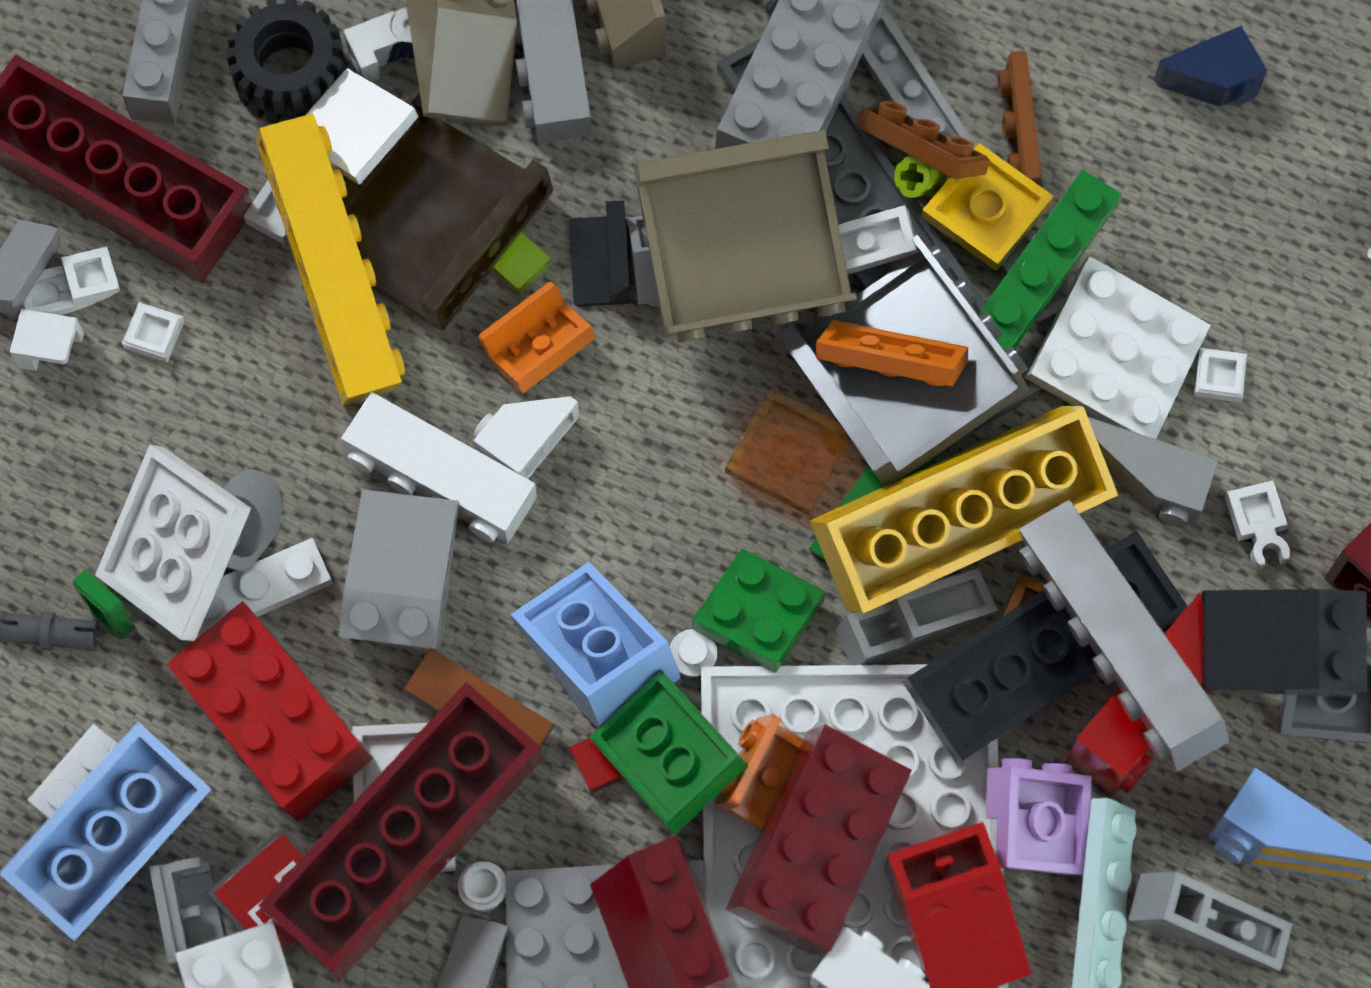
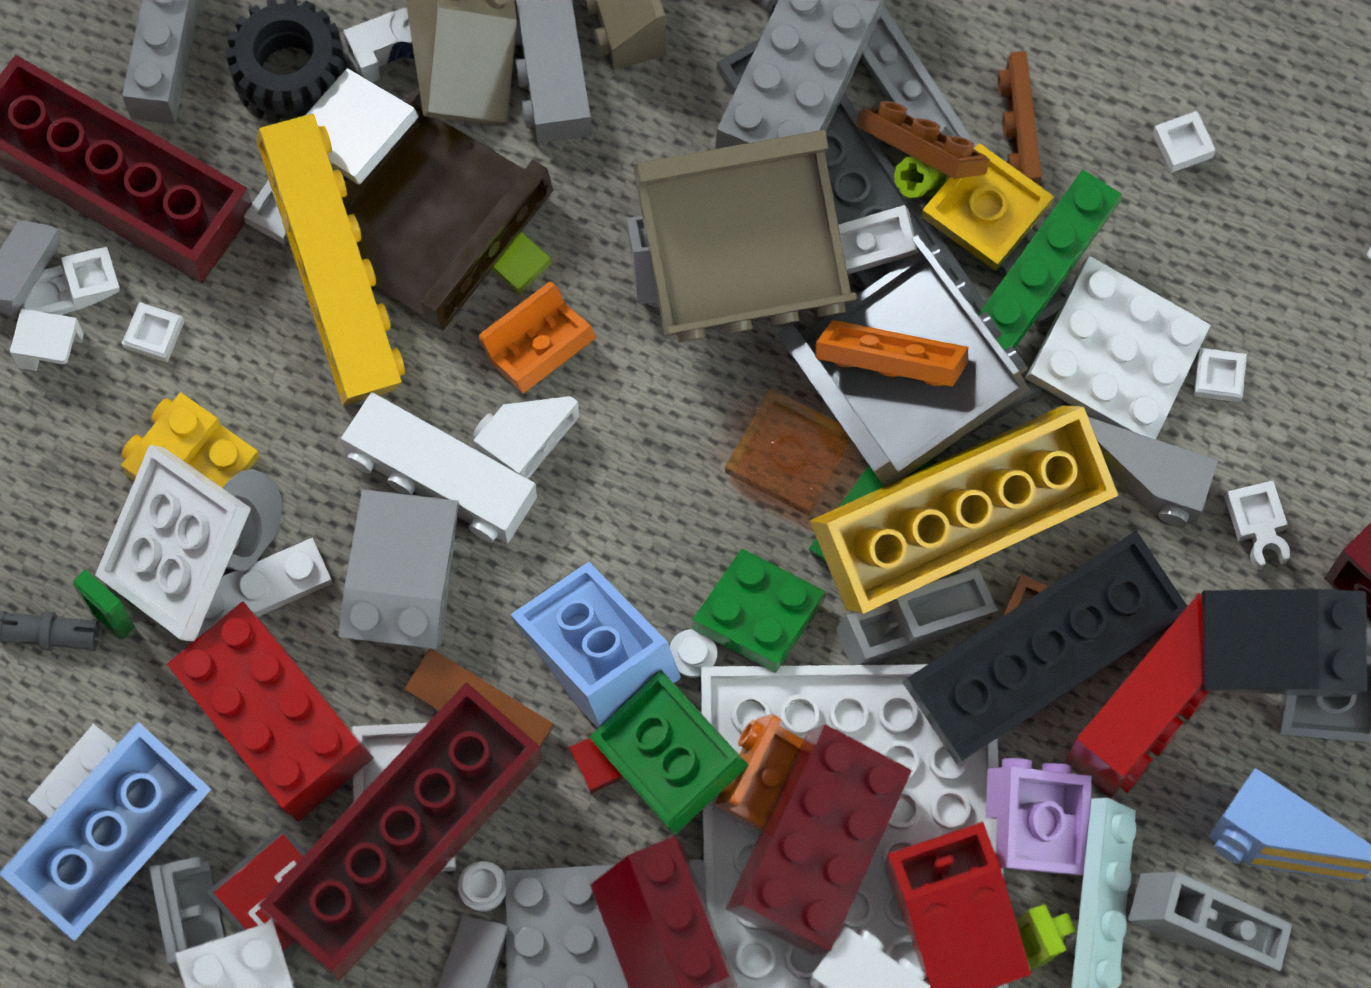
(193, 437): none -> yellow plate
(600, 258): black panel -> none
(1043, 935): none -> lime tile
(1123, 636): light grey brick -> none
(1184, 141): none -> white plate
(1215, 70): dark blue slope -> none

